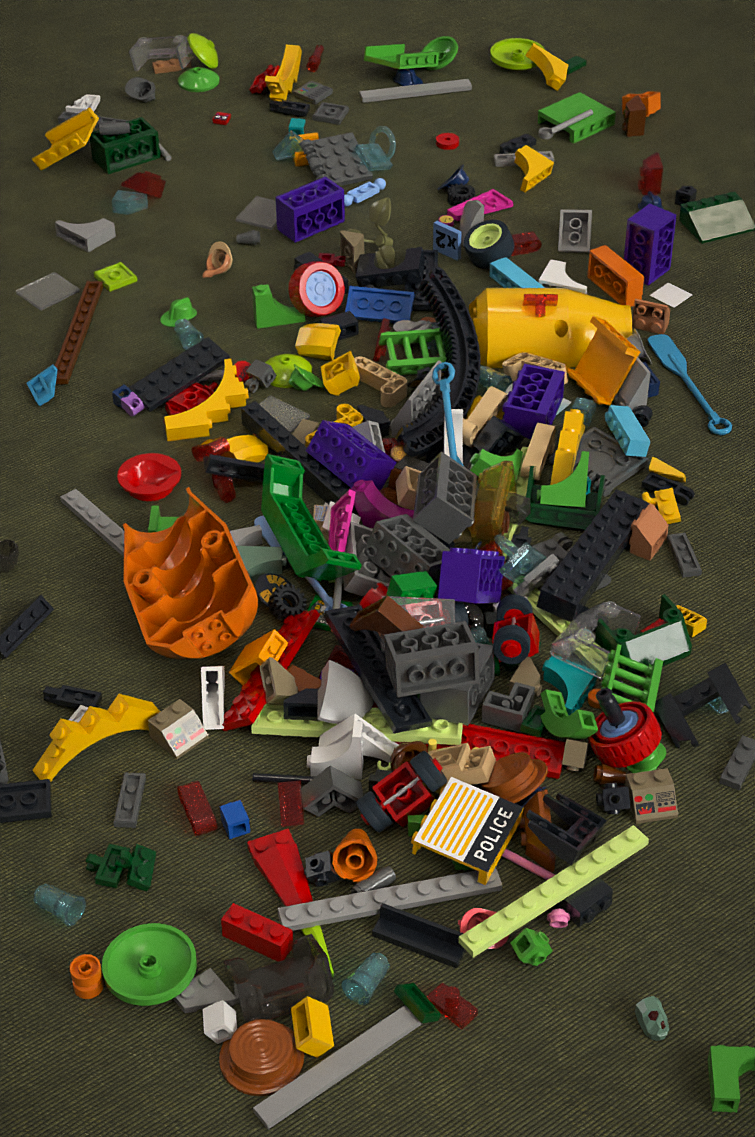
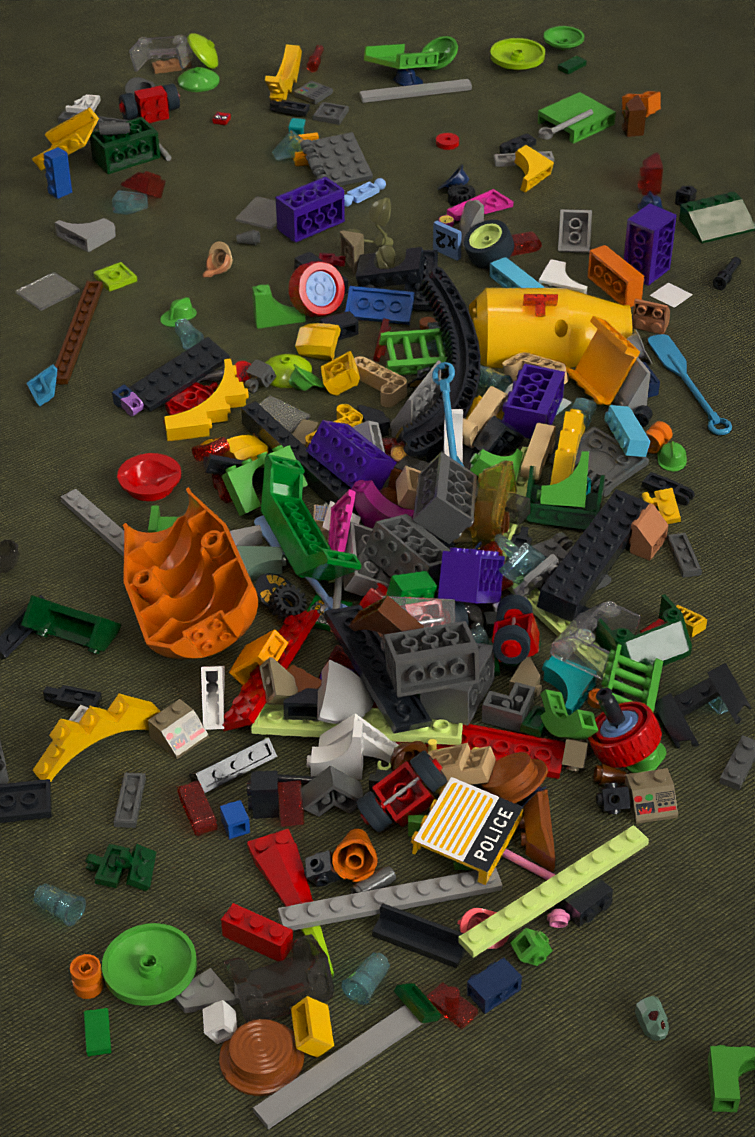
(57, 172): none -> blue brick
(70, 624): none -> dark green windscreen
(97, 1032): none -> green tile
(150, 103): none -> brick
(234, 764): none -> panel
(239, 480): none -> bright green arch
(259, 82): red plate -> none
(264, 793): none -> black brick
(372, 153): clear light blue tile -> none
(405, 325): light grey piece -> none
(494, 985): none -> dark blue hinge
(551, 66): yellow arch -> none
(563, 37): none -> bright green dish
(584, 827): black wedge -> none
(659, 435): none -> orange wheel
(665, 470): yellow slope -> none
(672, 457): none -> bright green piece
(732, 266): none -> black pin

